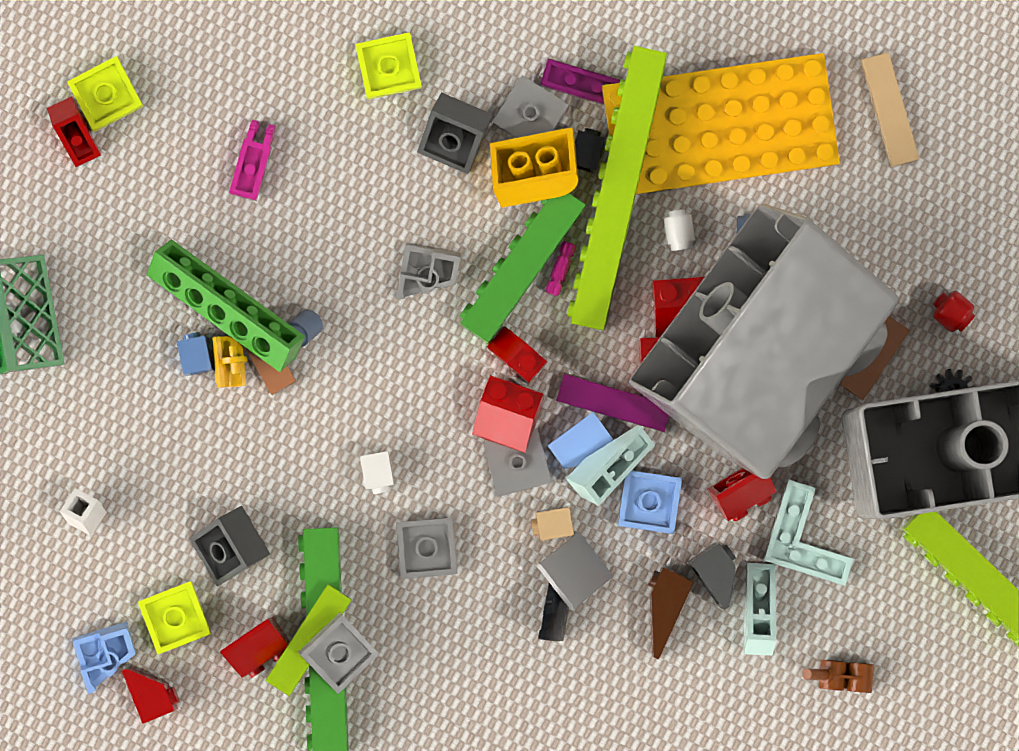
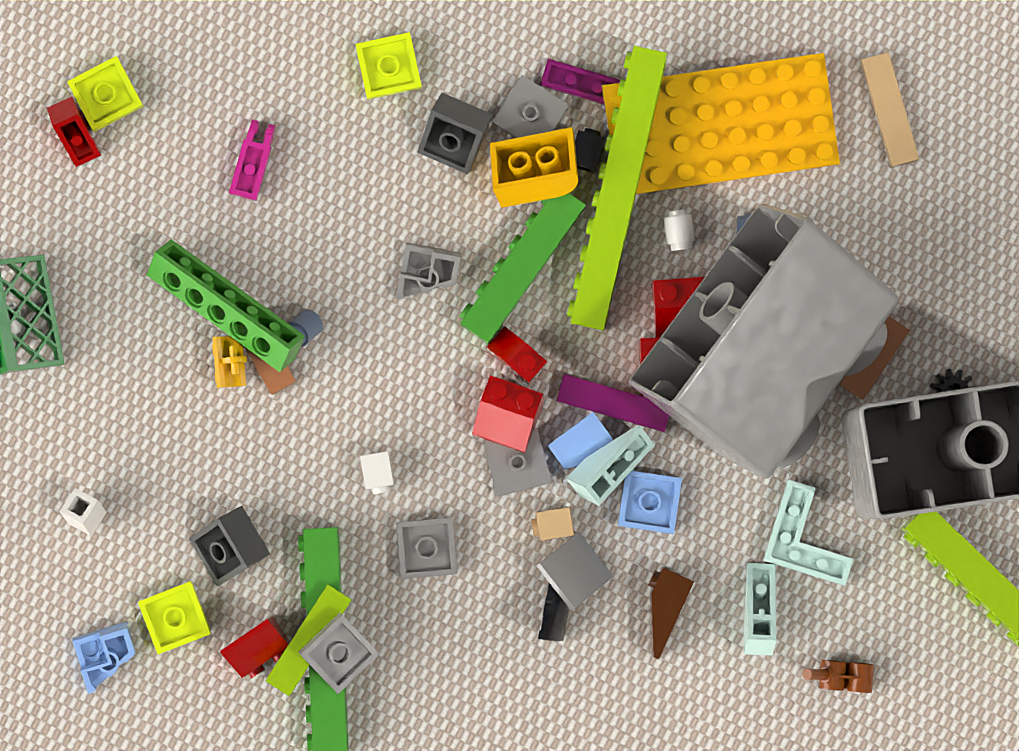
(150, 695): red slope -> none
(195, 354): medium blue brick -> none
(560, 268): dark pink axle -> none
(716, 572): dark grey slope -> none
(740, 492): red slope -> none
(953, 311): red head -> none

